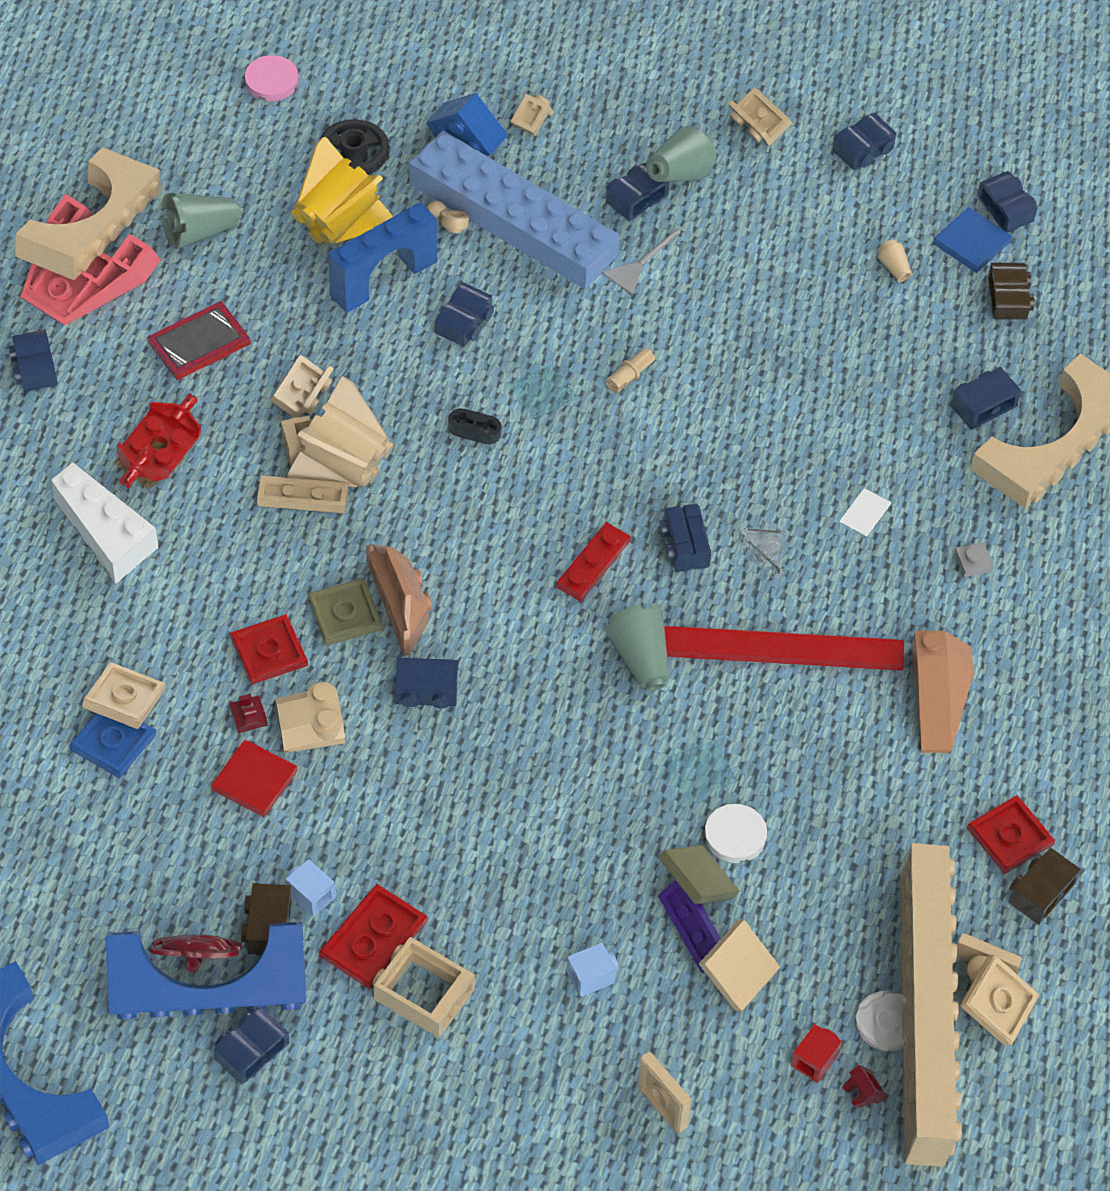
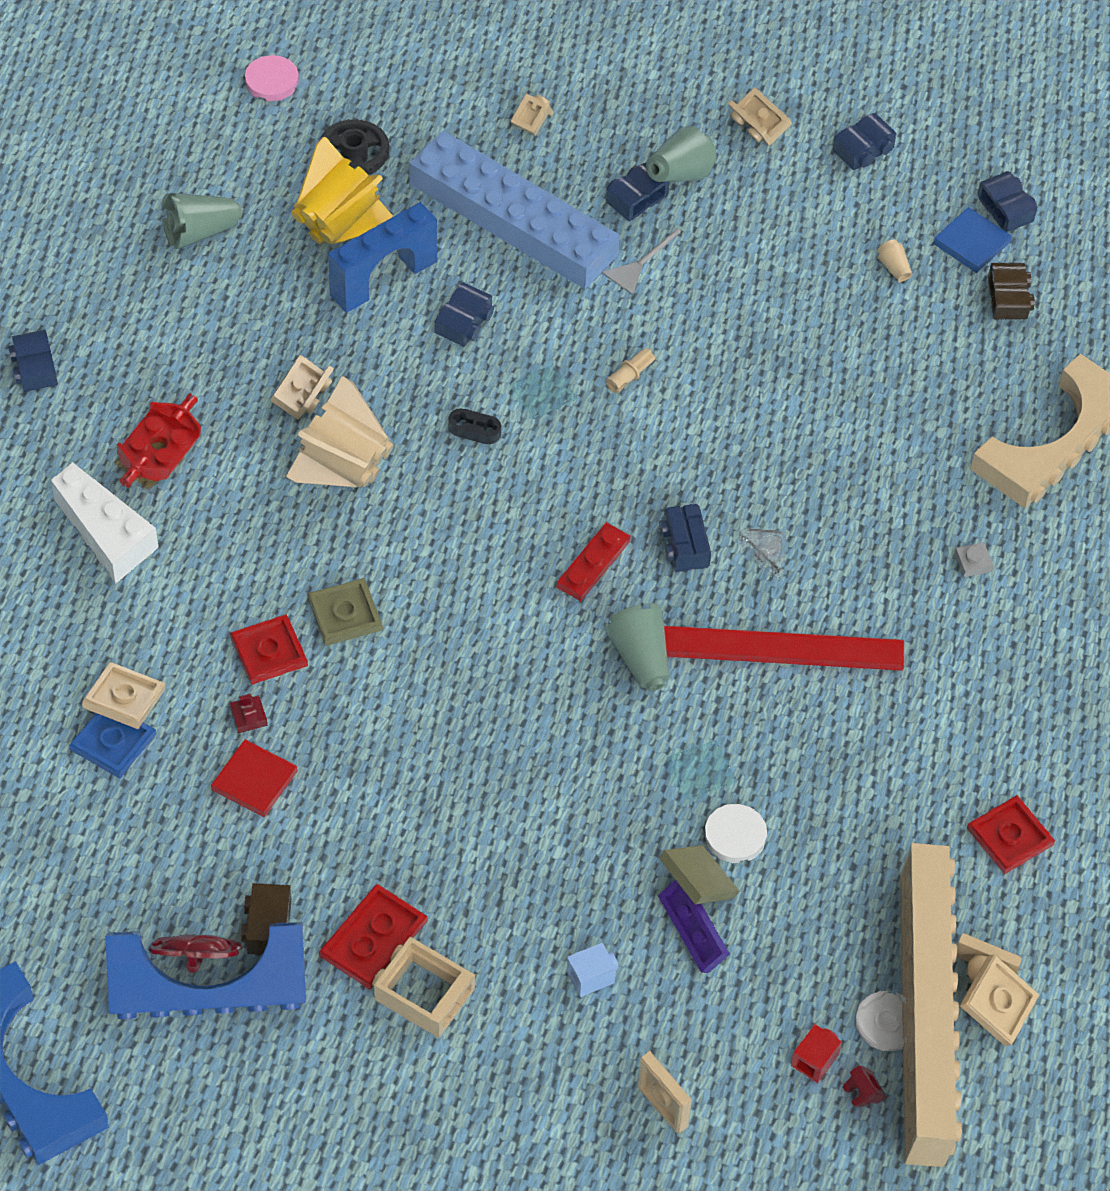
(74, 245): tan arch -> none
(99, 284): coral wedge -> none
(199, 340): tile -> none
(250, 1045): dark blue brick -> none
(290, 436): tan bracket -> none
(303, 494): tan plate -> none
(311, 718): tan slope -> none
(311, 887): light blue brick -> none
(400, 593): nougat wedge -> none
(426, 682): dark blue brick -> none
(453, 220): tan plate -> none
(470, 122): blue brick -> none
(739, 965): tan tile -> none
(865, 512): white sticker -> none
(941, 684): nougat wedge -> none
(985, 398): dark blue brick -> none
(1044, 885): dark brown brick -> none

